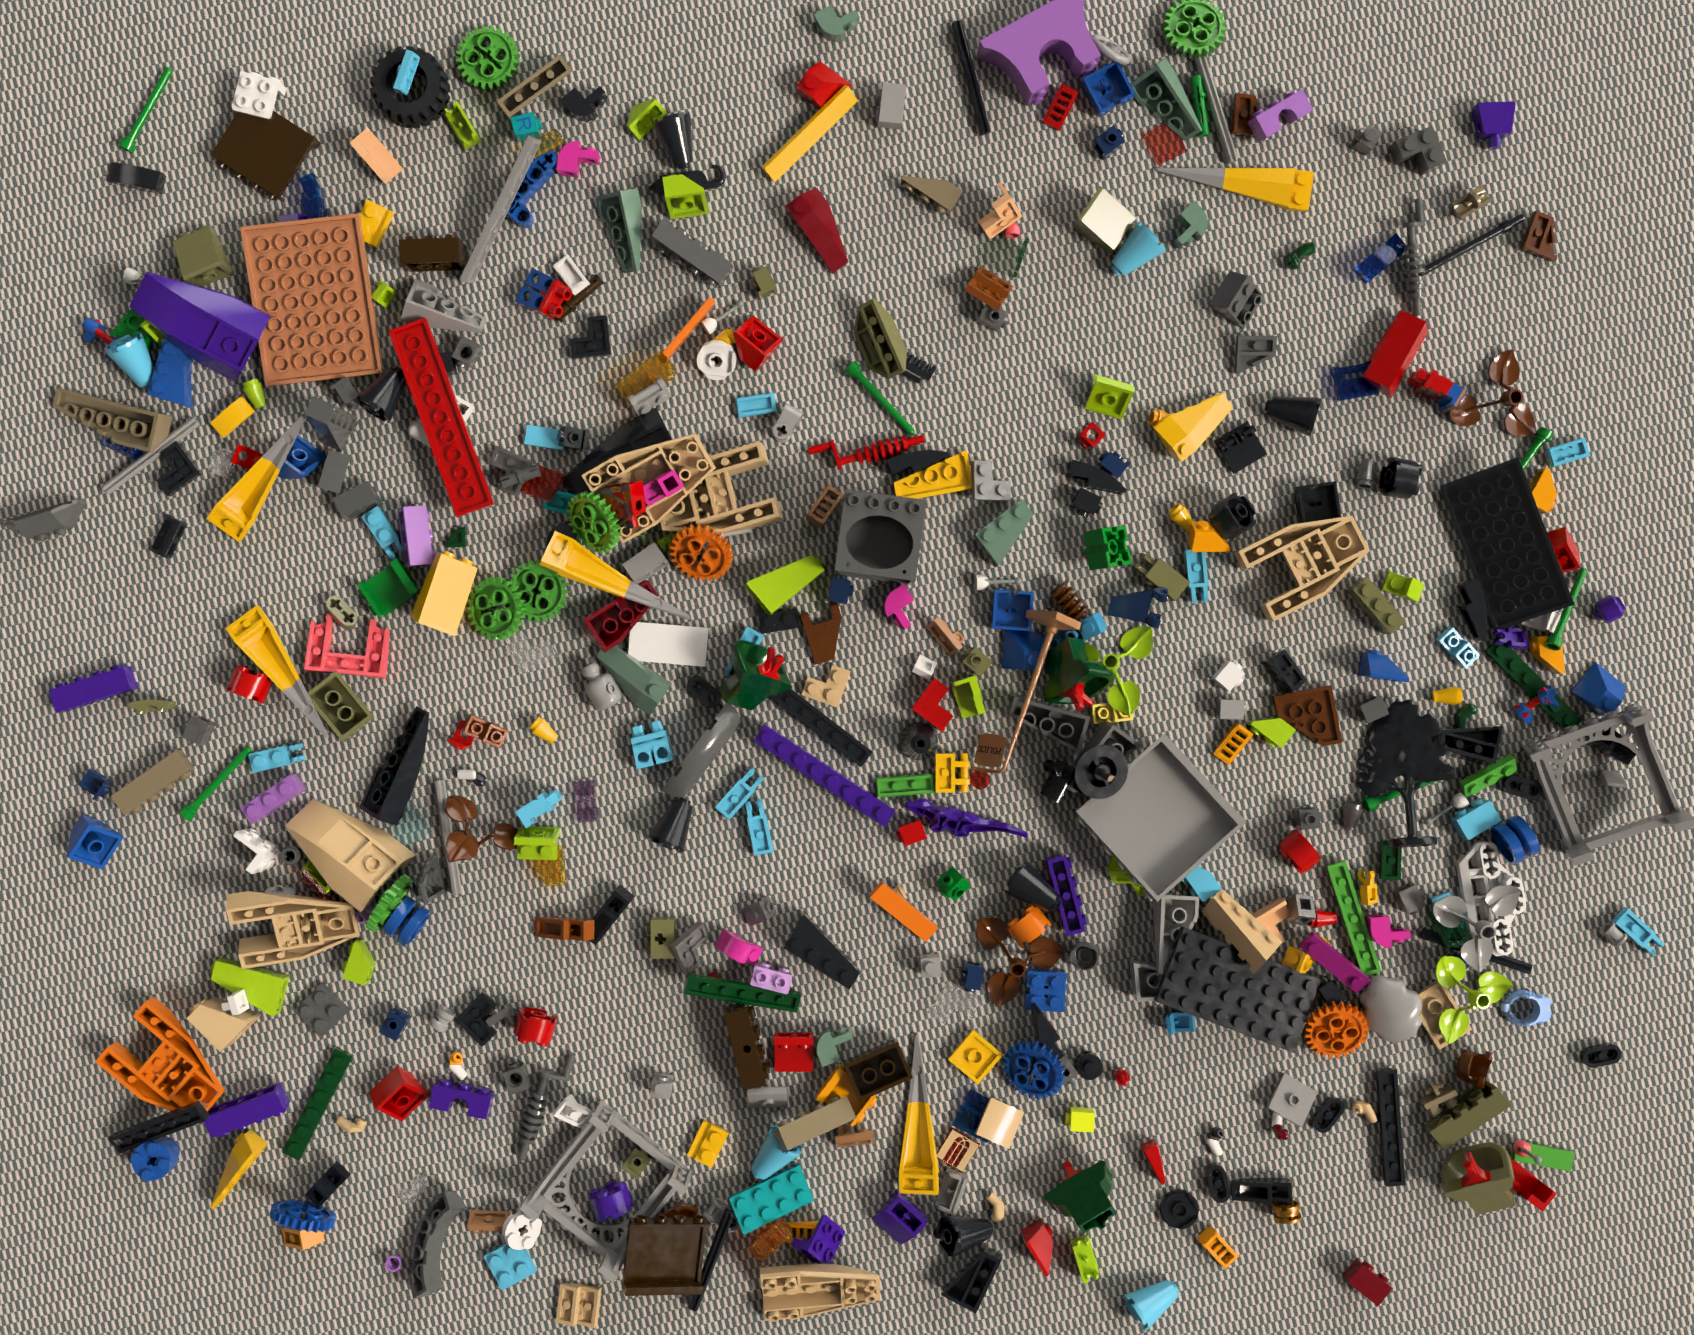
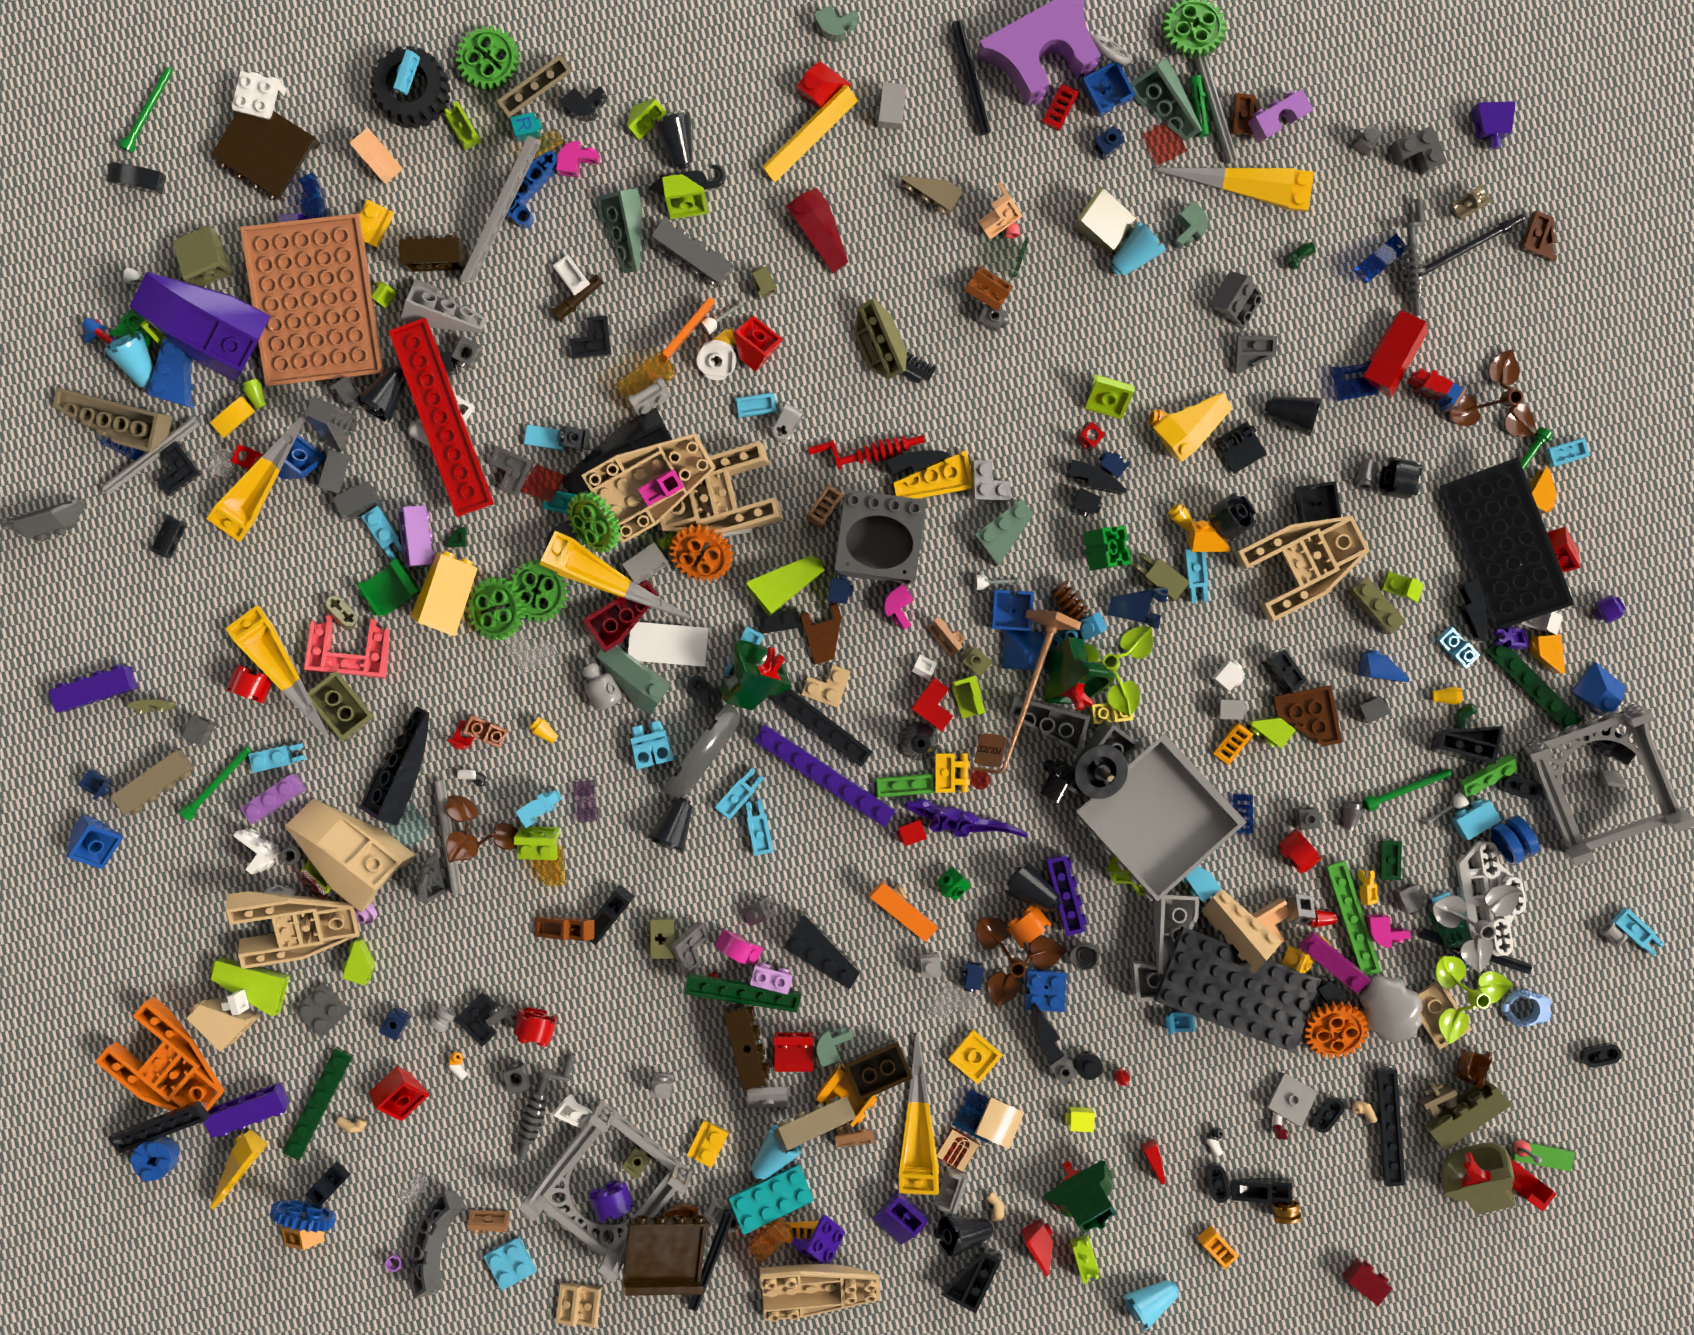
(389, 902): bright green gear -> none
(404, 920): blue wheel -> none
(478, 1099): dark purple arch -> none
(520, 476): dark grey pin -> none
(521, 1240): white plate -> none
(545, 296): hips -> none
(626, 500): torso -> none
(855, 372): green piece -> none
(1047, 1070): blue gear -> none
(1179, 1209): black tile -> none
(1249, 814): none -> clear blue slope
(1403, 747): black plant -> none
(1545, 695): blue piece -> none
(1554, 641): green piece -> none

